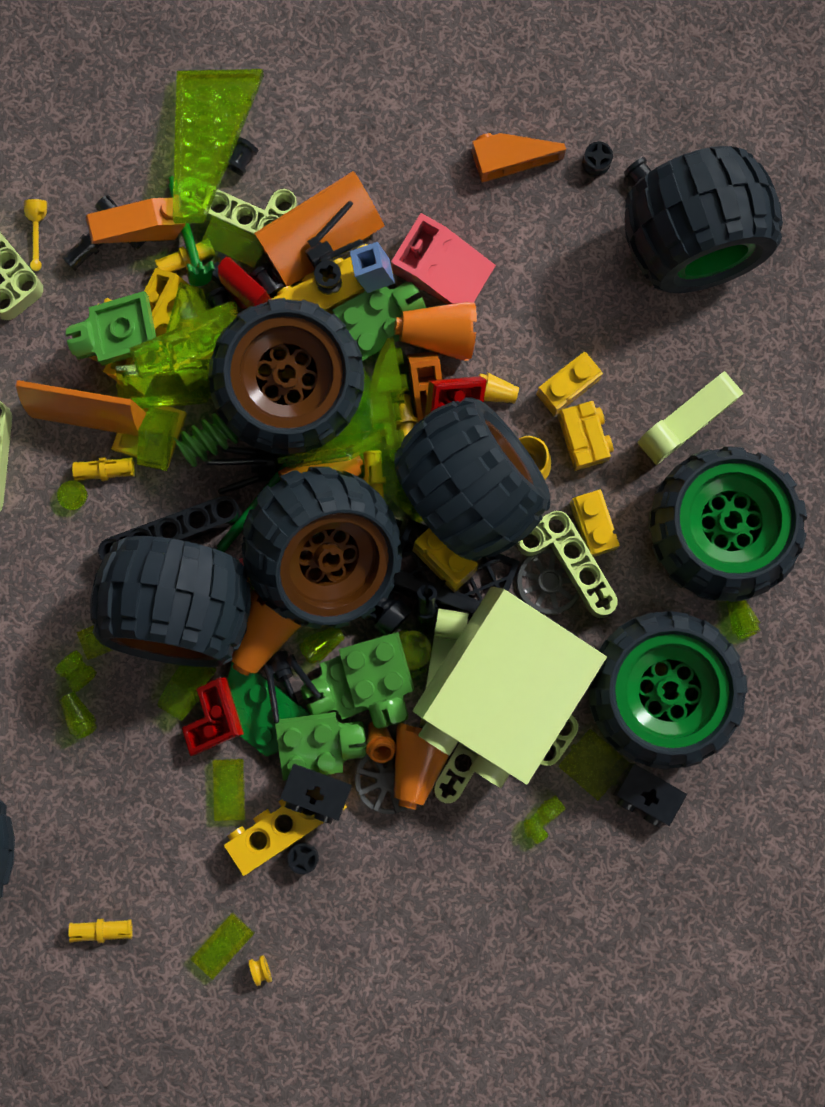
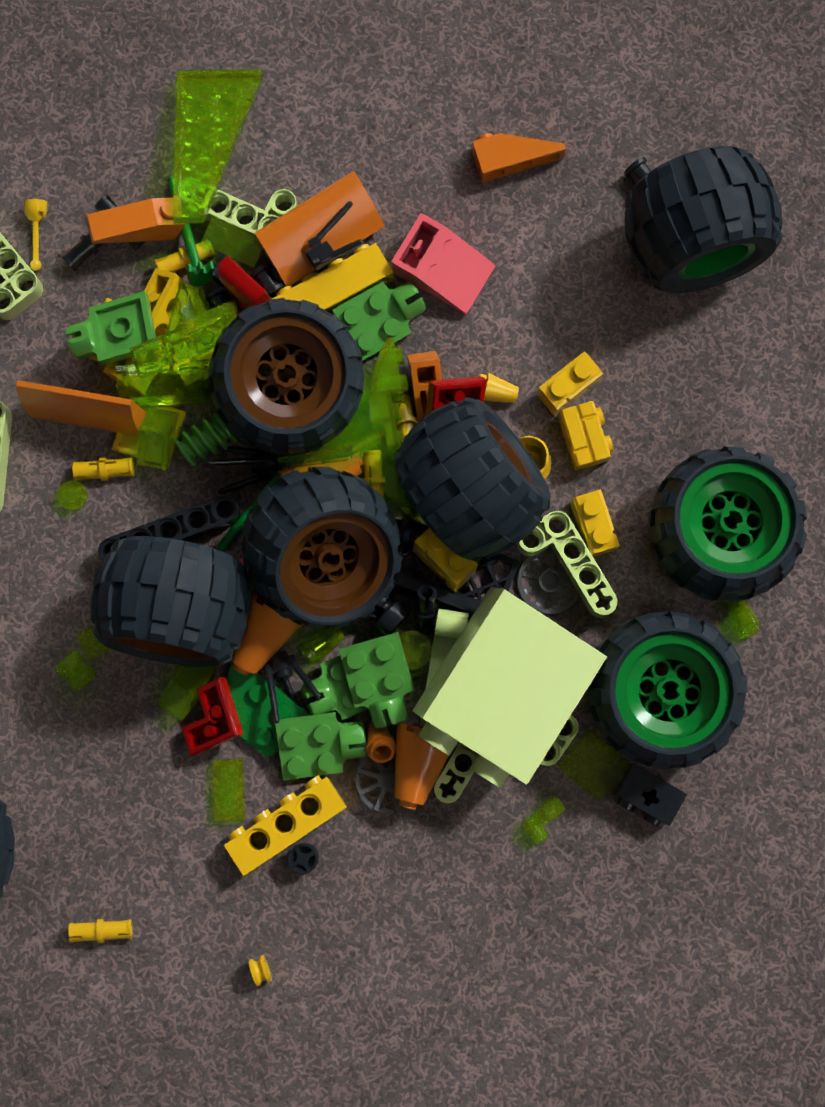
(77, 716): clear neon green cone -> none
(222, 945): clear neon green plate -> none
(248, 150): black bush -> none
(304, 779): black brick -> none
(323, 270): black bush -> none
(372, 267): medium blue brick -> none
(440, 329): orange cone -> none
(598, 152): black wheel -> none
(690, 418): yellowish green beam -> none

